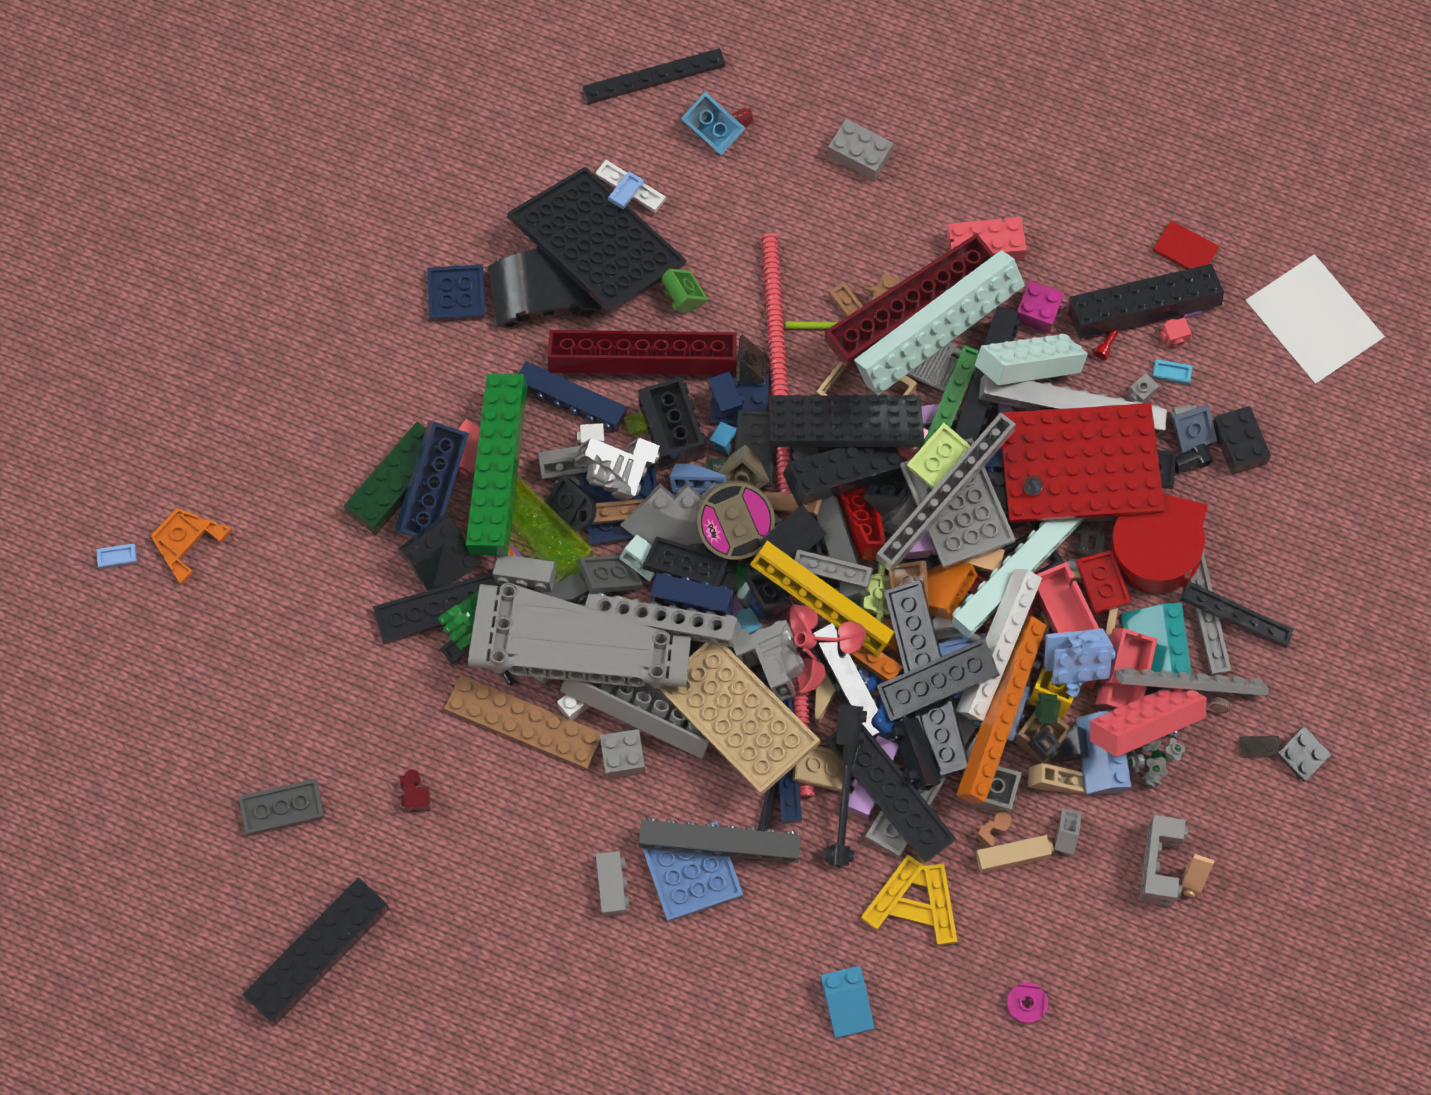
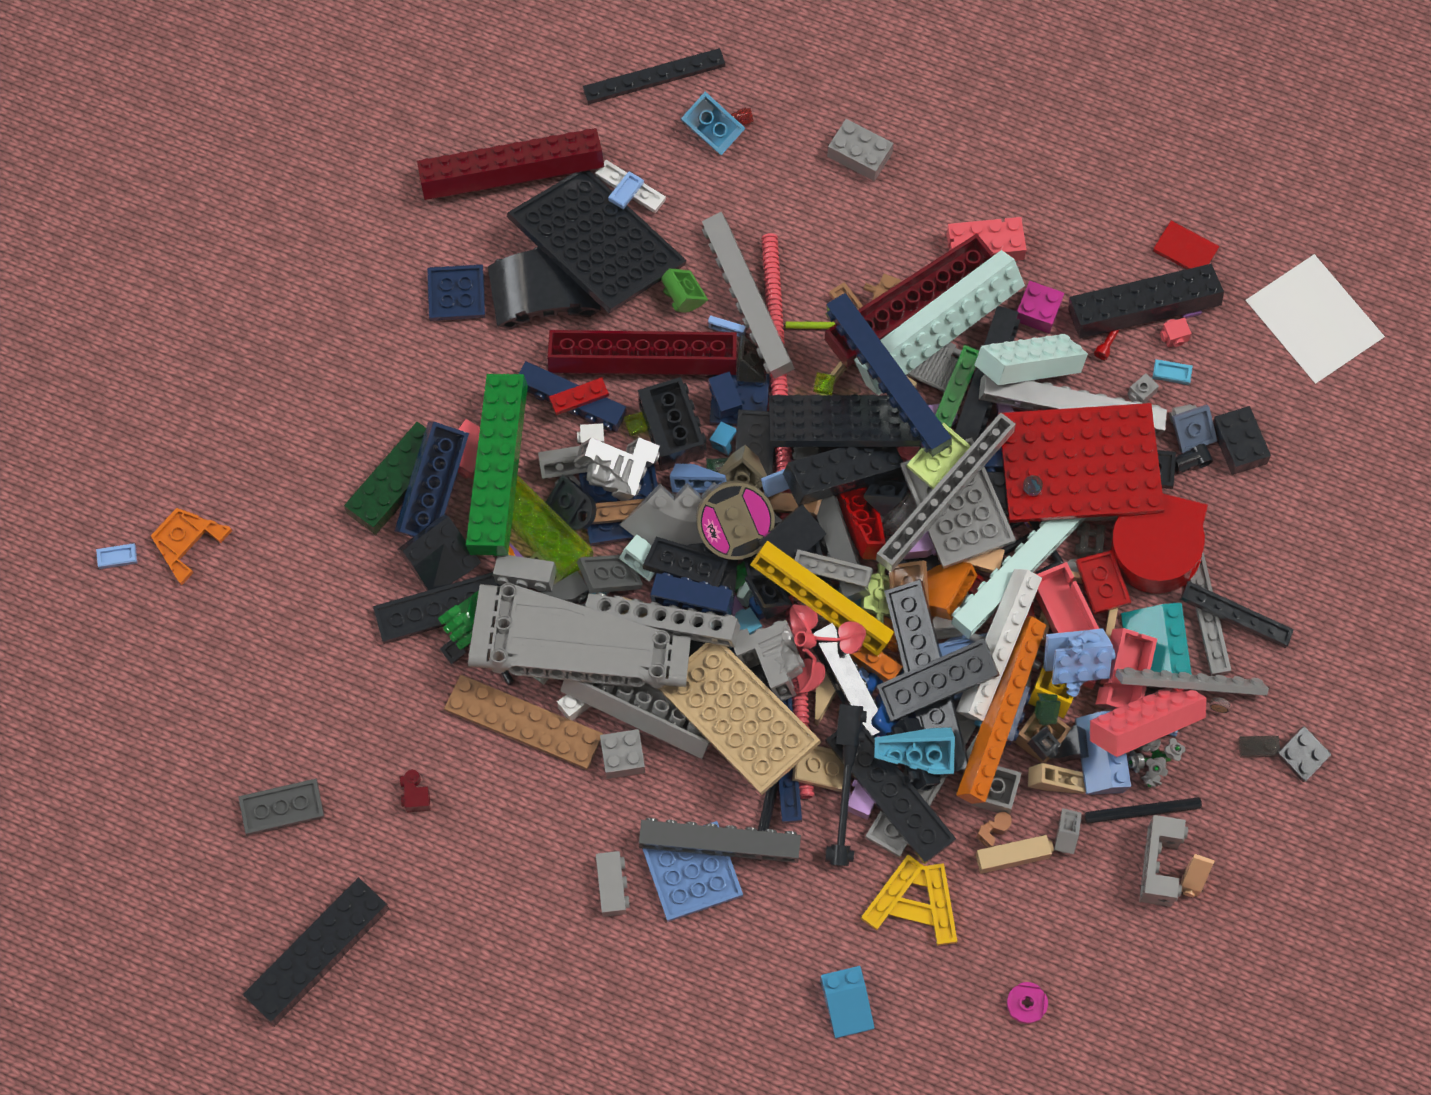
(510, 163): none -> dark red brick
(579, 396): none -> red plate
(726, 326): none -> light blue tile
(748, 296): none -> light grey brick
(774, 483): none -> light blue tile
(824, 383): none -> clear neon green plate
(888, 374): none -> dark blue brick
(921, 749): none -> medium azure wedge
(1143, 810): none -> black axle

